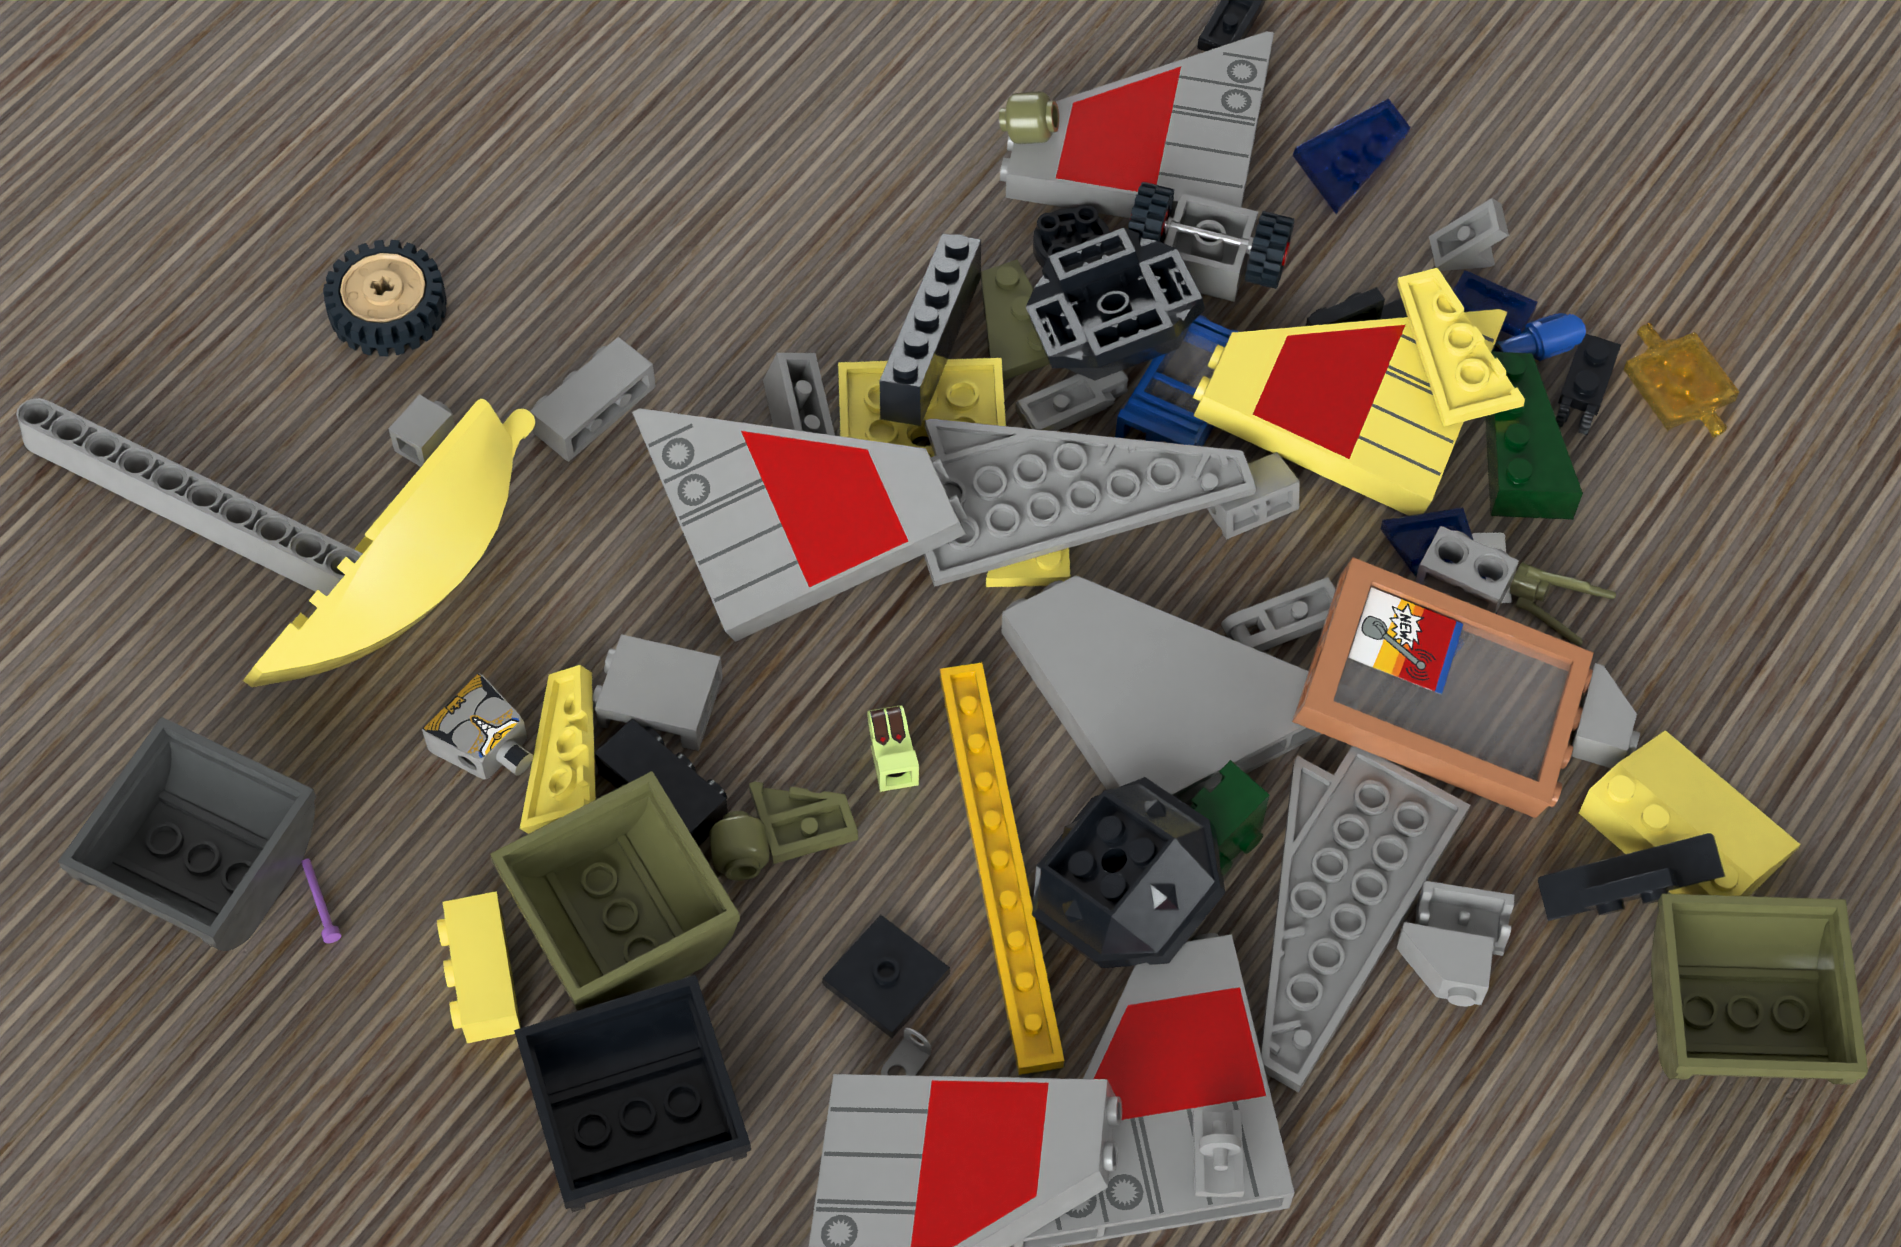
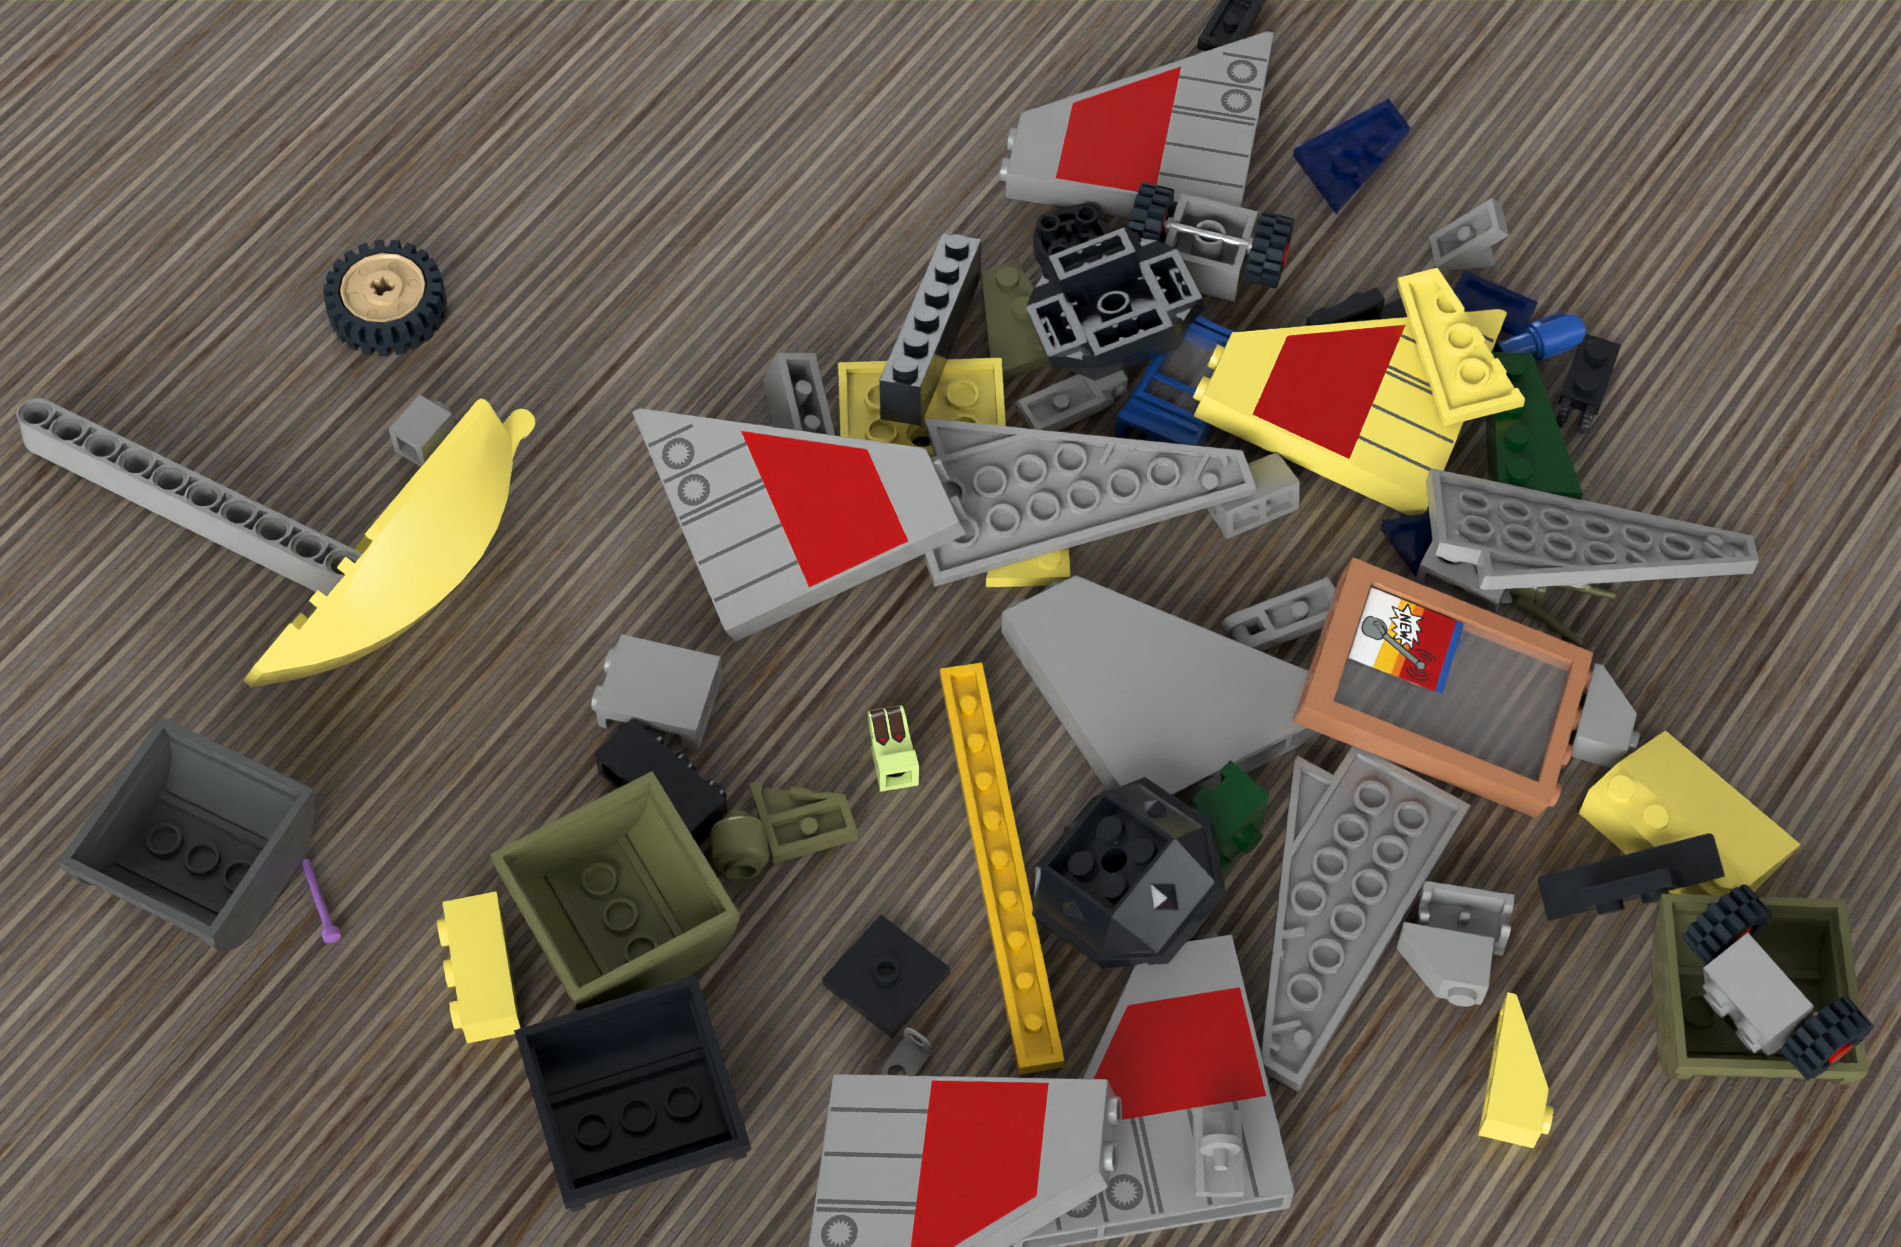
(479, 732): light grey torso -> none
(564, 751): light yellow wing -> none
(593, 398): light grey brick -> none
(1029, 117): olive head -> none
(1516, 1084): none -> light yellow slope
(1557, 540): none -> light grey wing
(1681, 380): clear yellow plate -> none
(1760, 996): none -> brick

